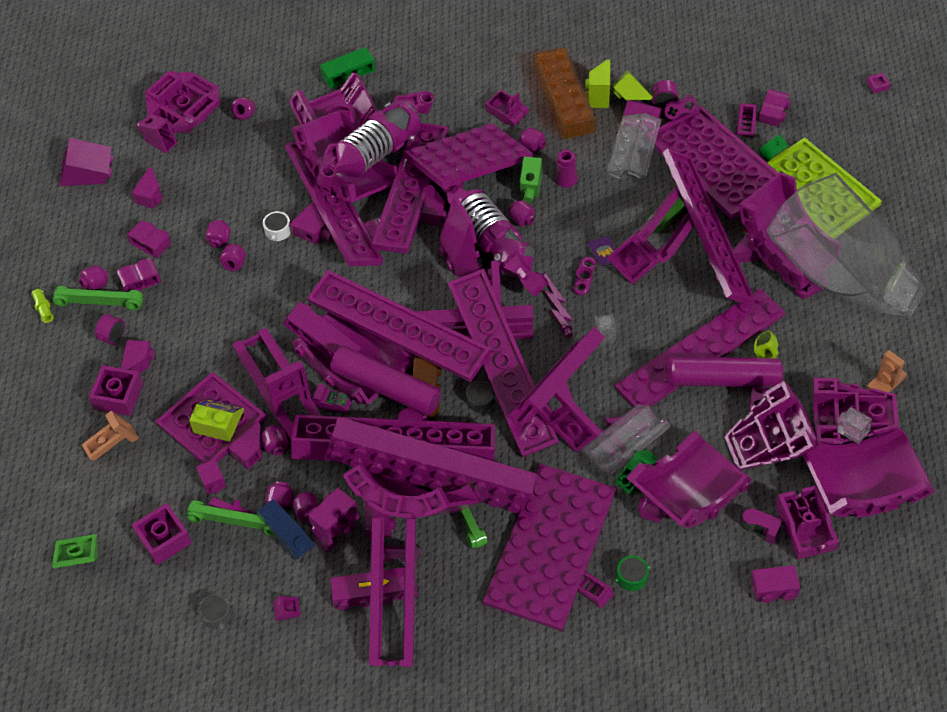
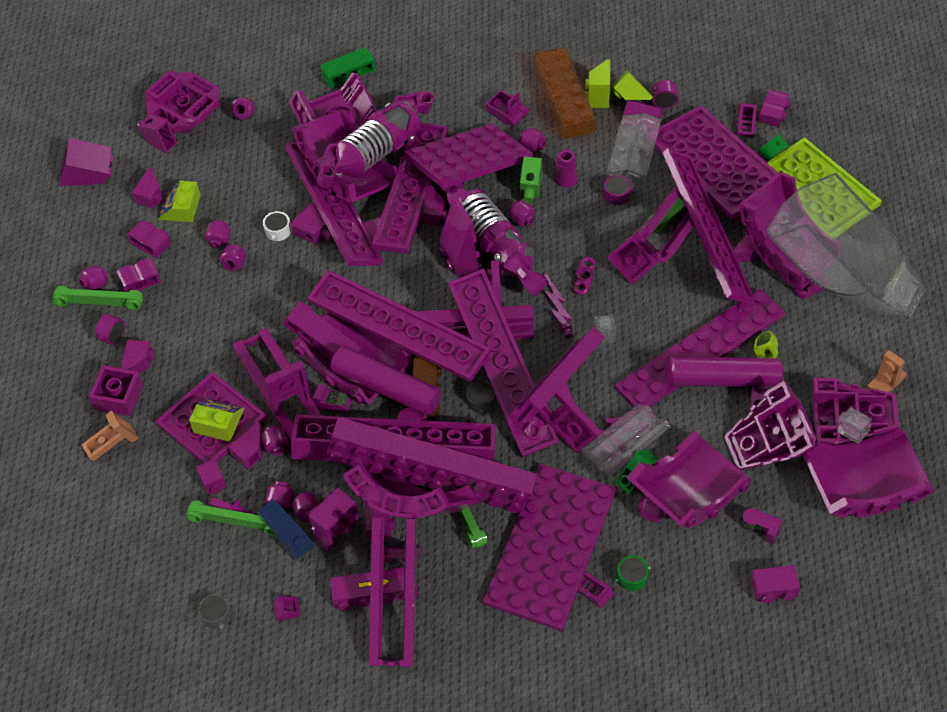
(42, 305): lime pin -> none
(75, 551): bright green slope -> none
(161, 534): magenta brick -> none
(180, 202): none -> lime slope
(601, 249): dark purple sticker -> none
(617, 190): none -> piece
(680, 106): magenta axle -> none
(807, 522): magenta piece -> none
(878, 83): magenta plate -> none

